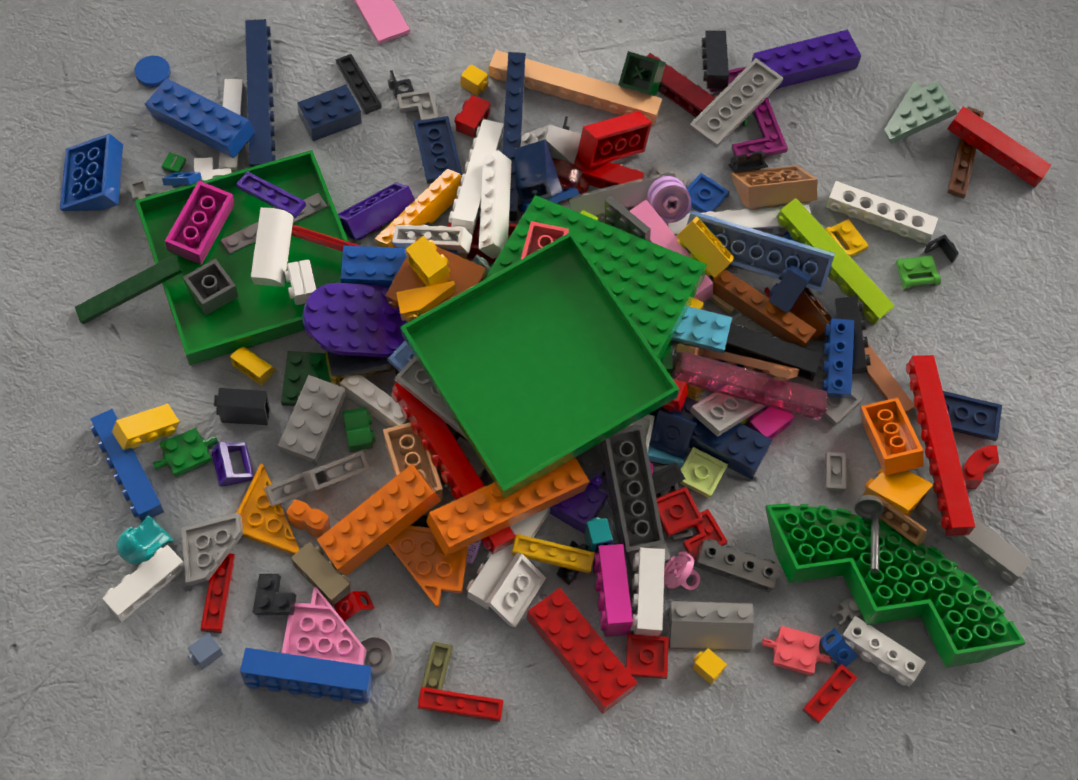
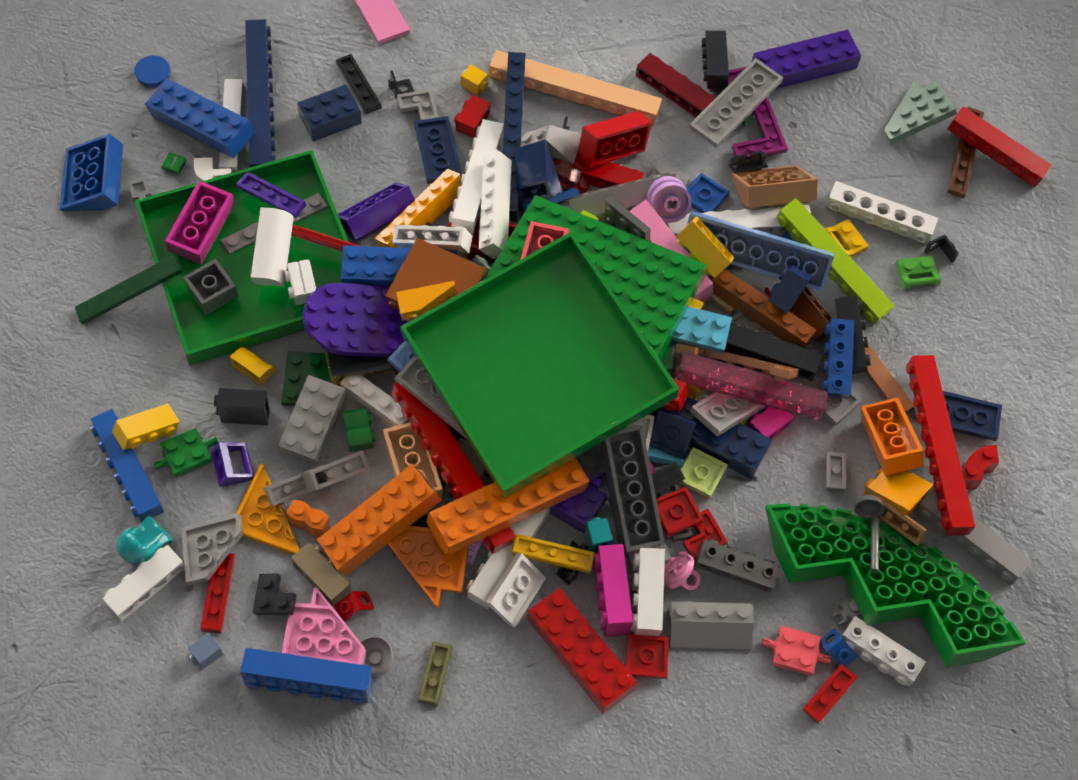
(182, 178): blue plate -> none
(427, 262): yellow brick -> none
(460, 704): red tile -> none
(642, 73): dark green brick -> none
(708, 665): yellow brick -> none

